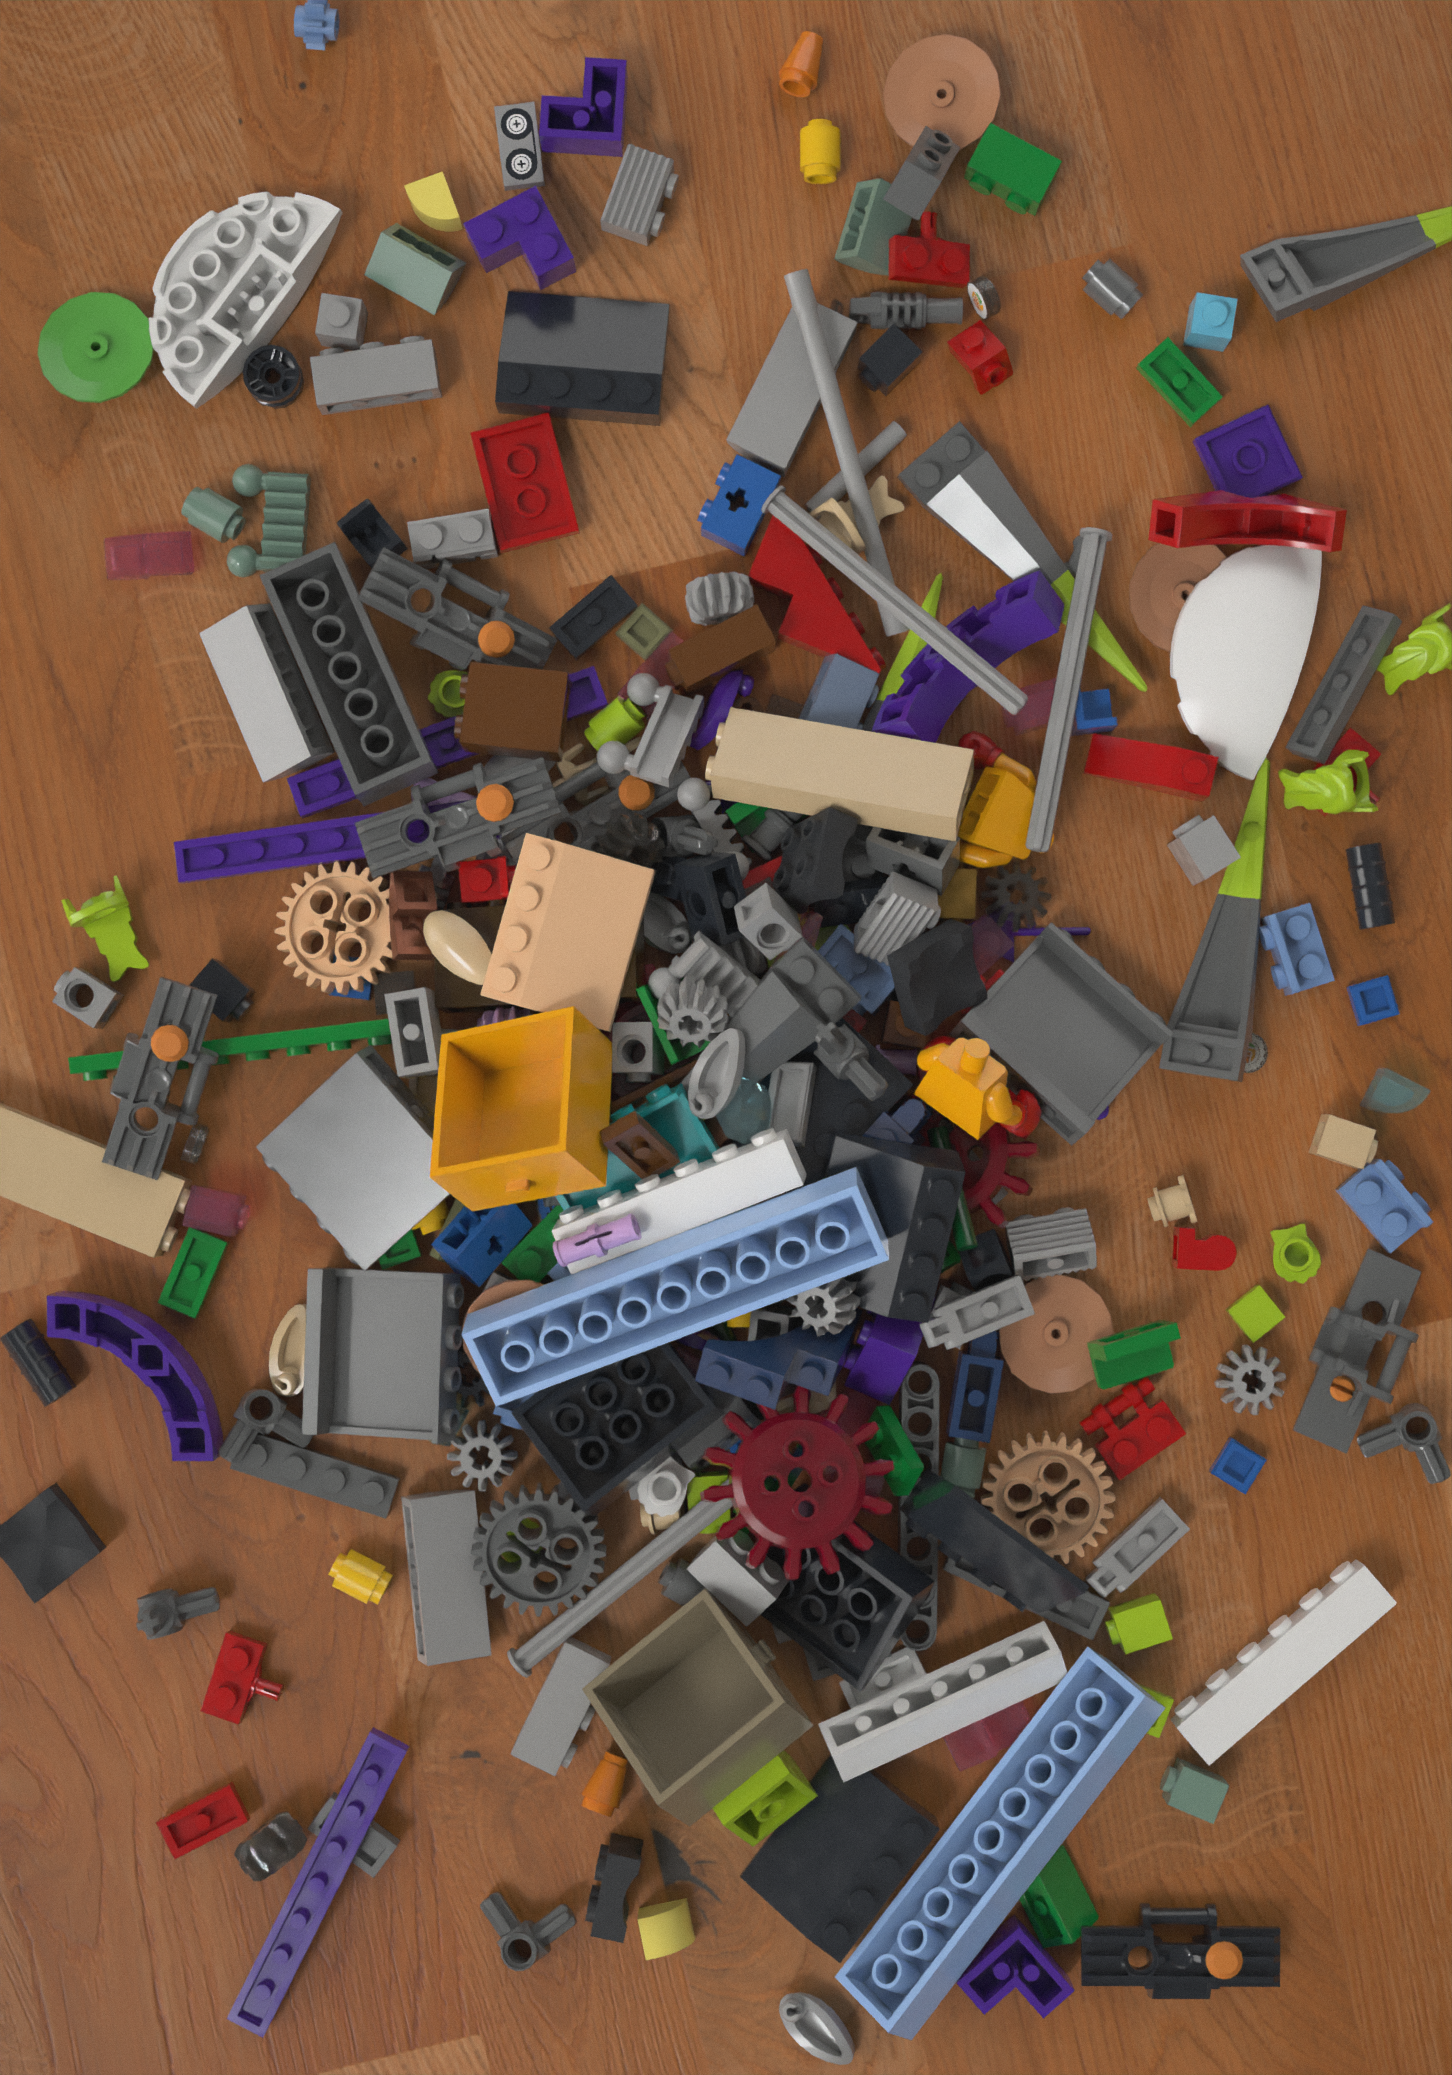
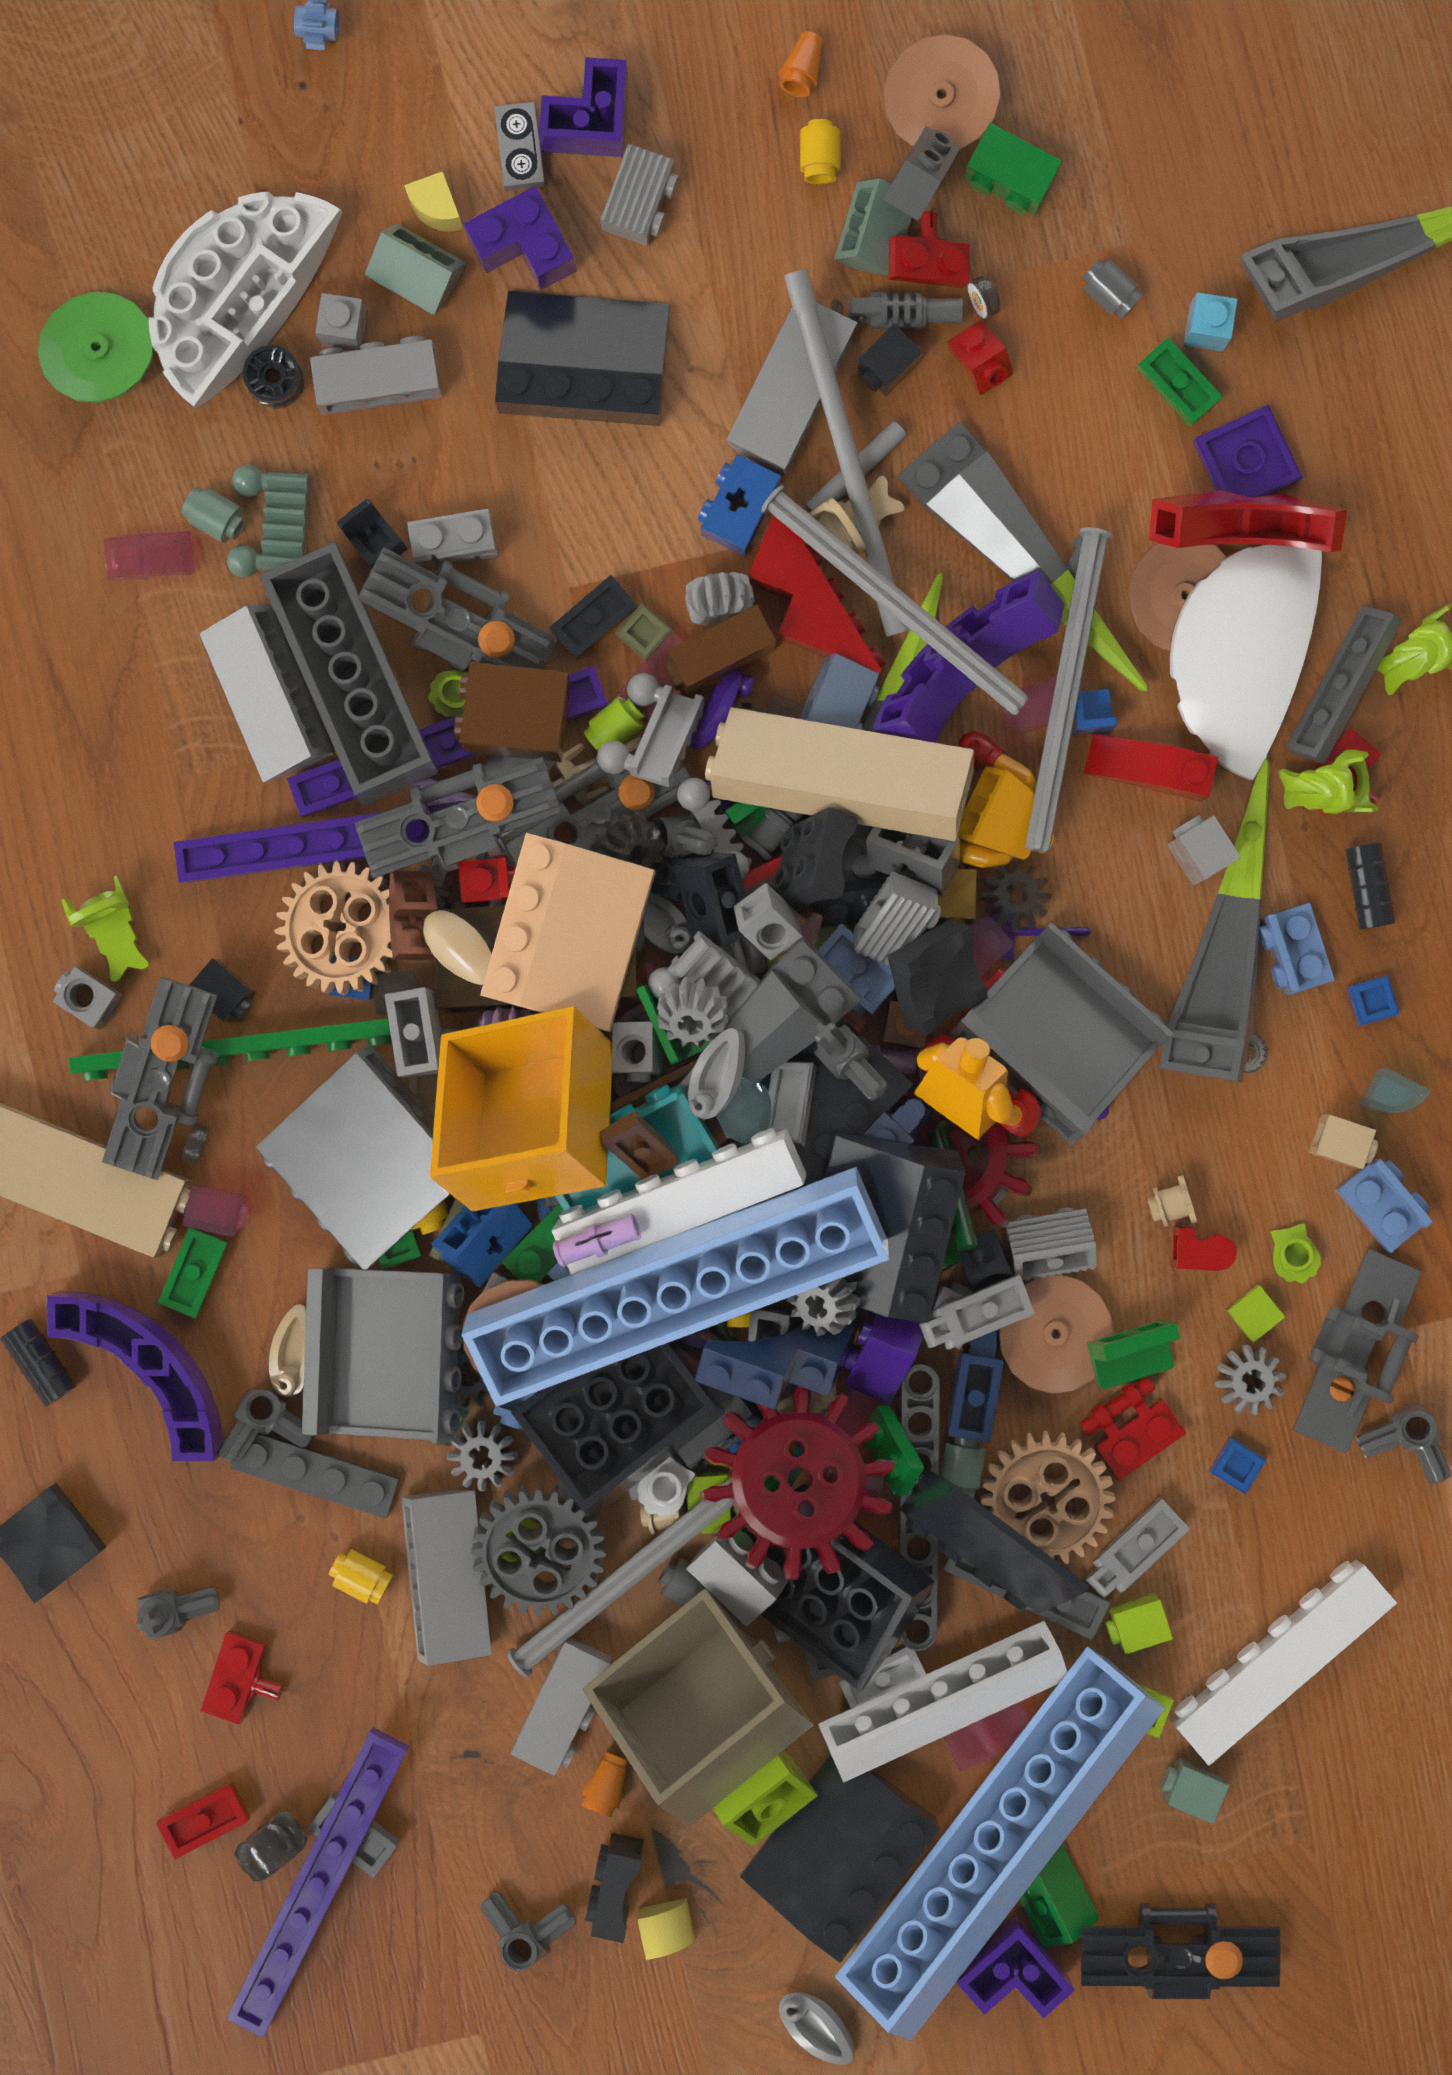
(524, 483): red plate -> none

